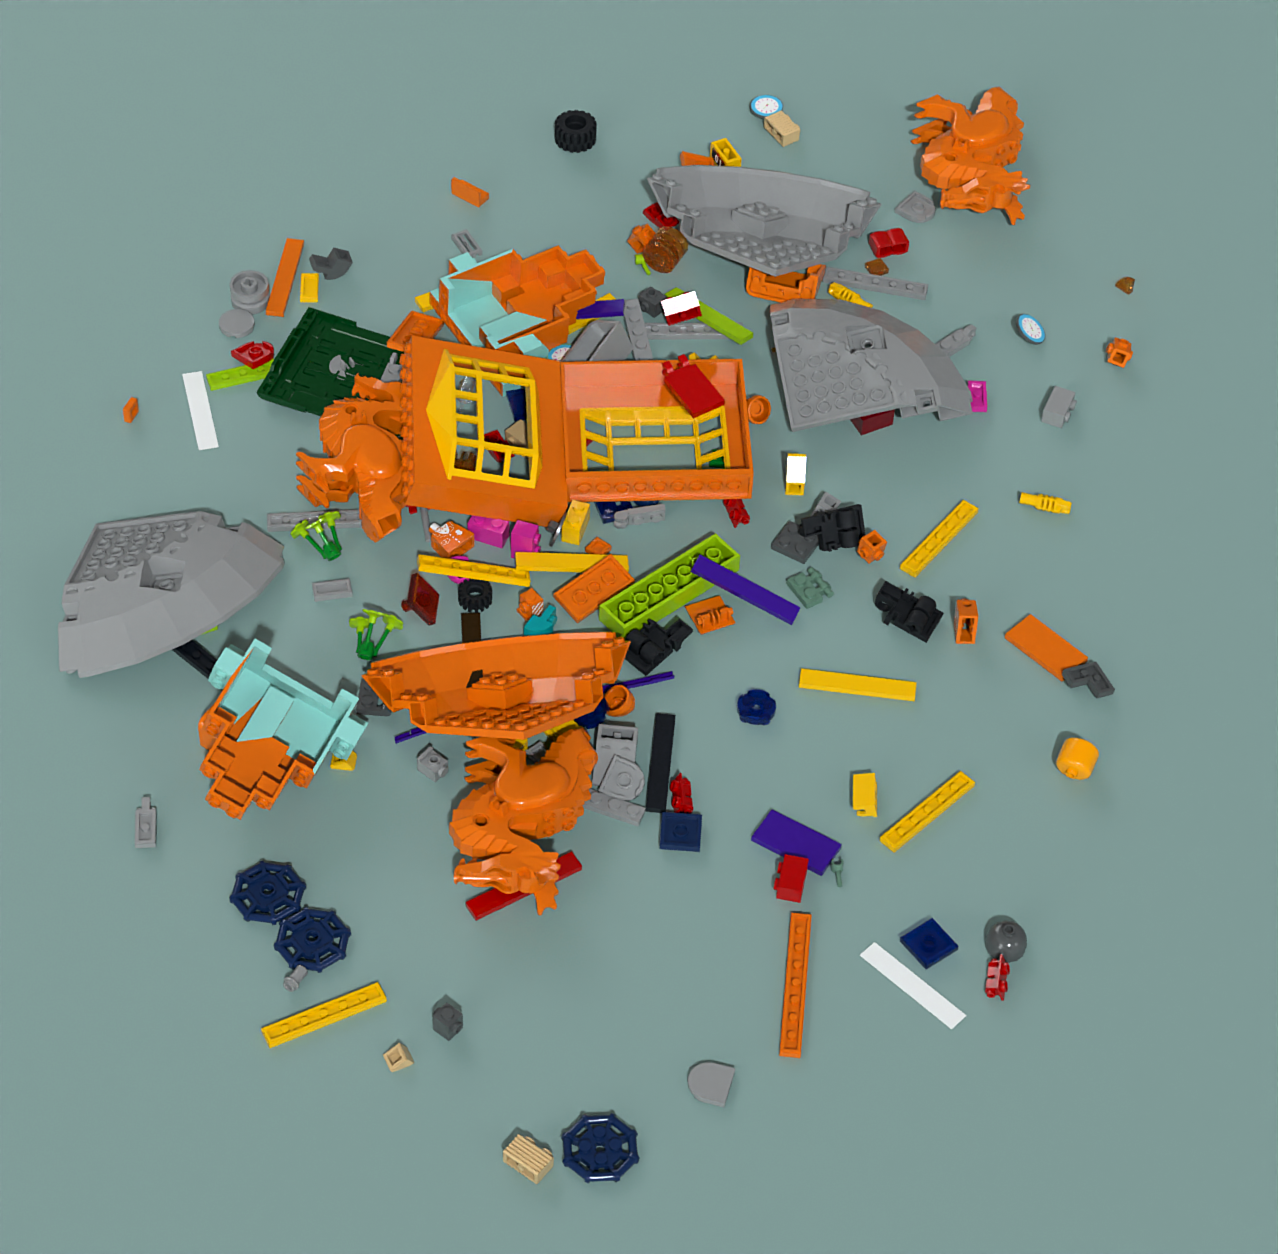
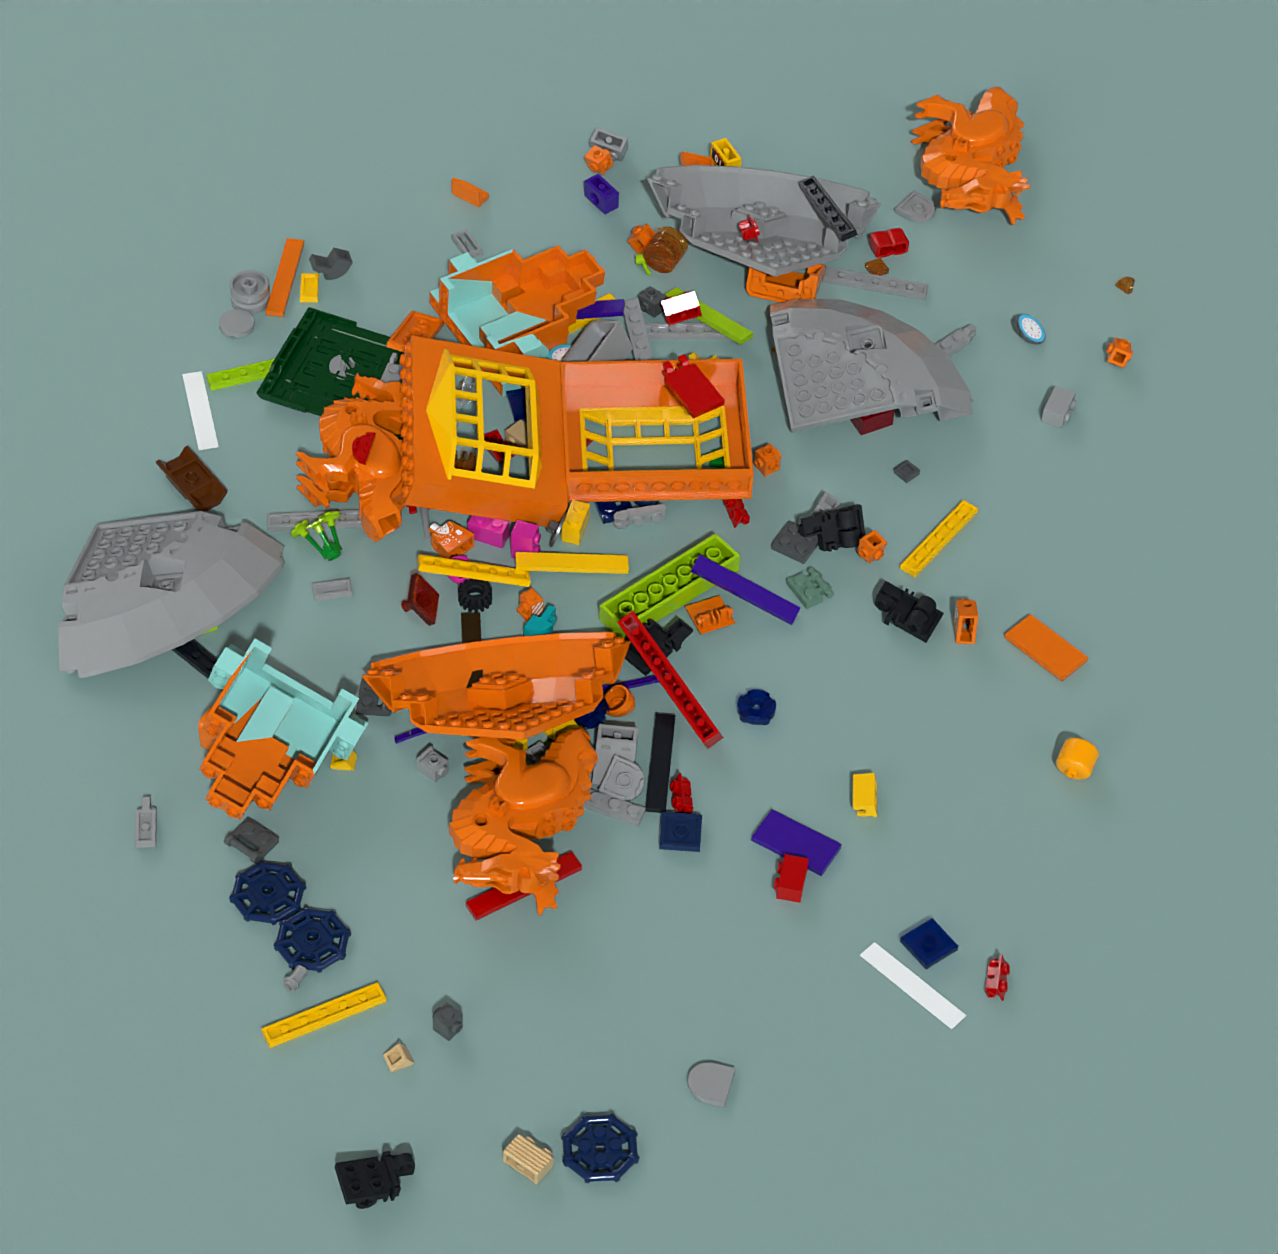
(130, 410): orange tile -> none
(194, 480): none -> reddish brown piece
(254, 354): red tile -> none
(254, 836): none -> dark grey plate
(362, 447): none -> red tile
(366, 649): plant -> none
(369, 1179): none -> black plate
(423, 302): yellow tile -> none
(575, 131): black tyre -> none
(593, 588): orange tile -> none
(599, 160): none -> orange brick
(599, 547): orange tile -> none
(601, 194): none -> dark purple brick
(612, 142): none -> light grey brick
(656, 216): red slope -> none
(670, 680): none -> red brick
(749, 229): none -> red hinge
(758, 409): orange hat -> none
(765, 105): piece -> none
(767, 459): none -> orange brick
(782, 128): tan brick -> none
(795, 474): slope -> none
(795, 985): orange tile -> none
(827, 208): none -> black tile
(837, 869): sand green hand -> none
(843, 293): yellow hinge -> none
(857, 684): yellow tile -> none
(907, 471): none -> dark grey tile
(927, 811): yellow tile -> none
(979, 395): dark pink plate -> none
(1006, 939): dark grey cylinder -> none
(1047, 503): yellow hinge -> none
(1090, 675): dark grey plate -> none

